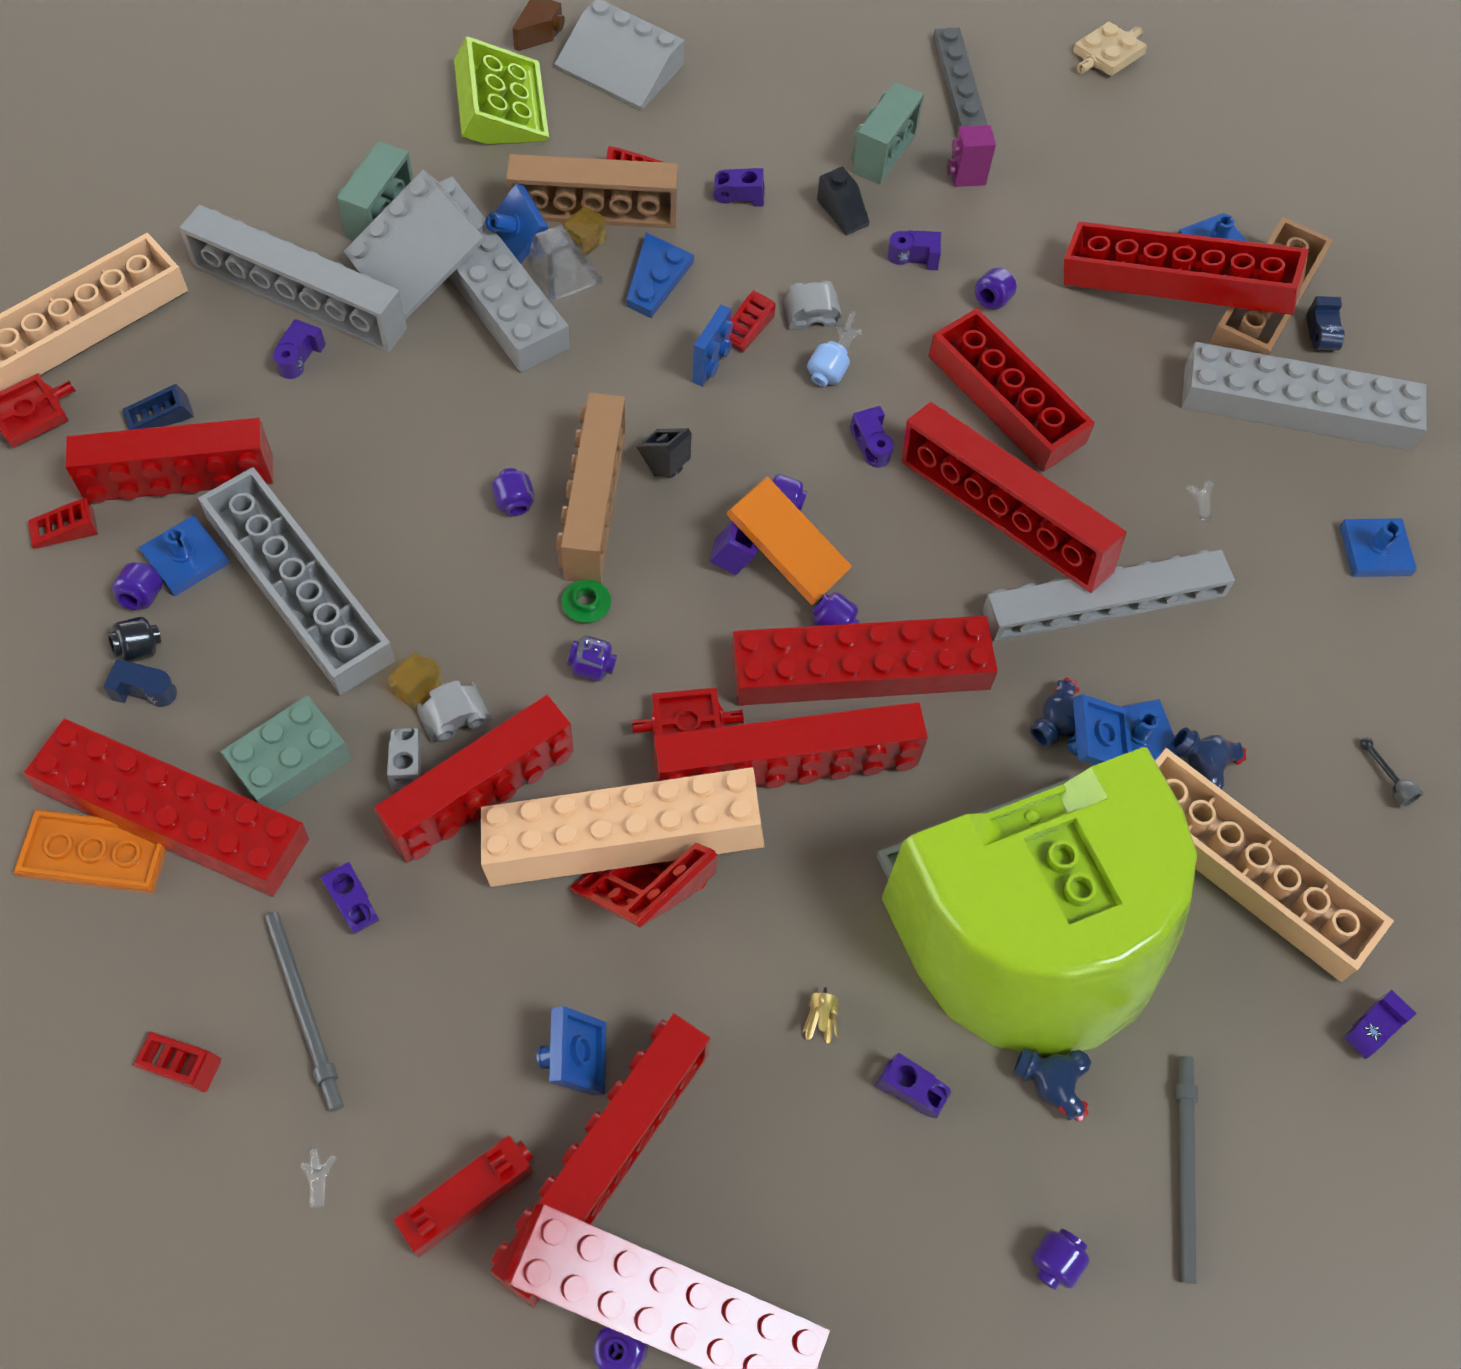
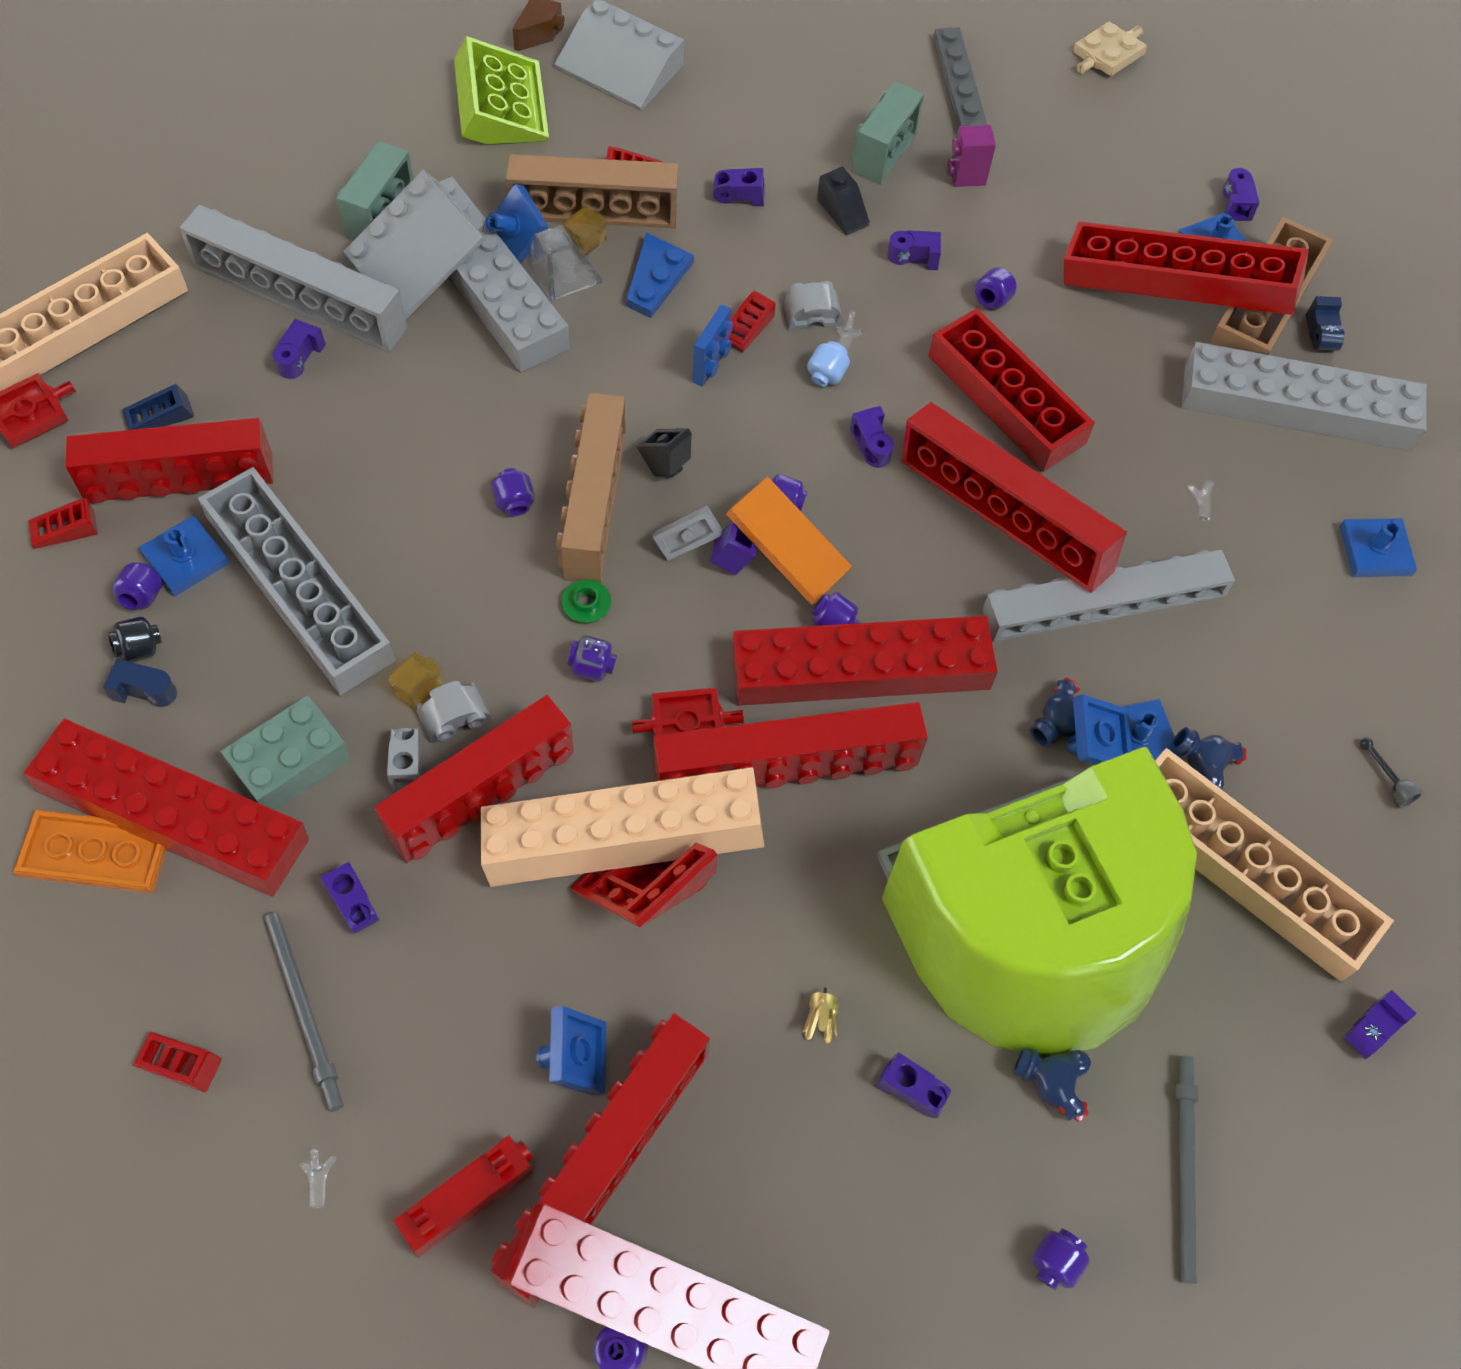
(687, 533): none -> light grey plate
(1241, 195): none -> dark purple leg

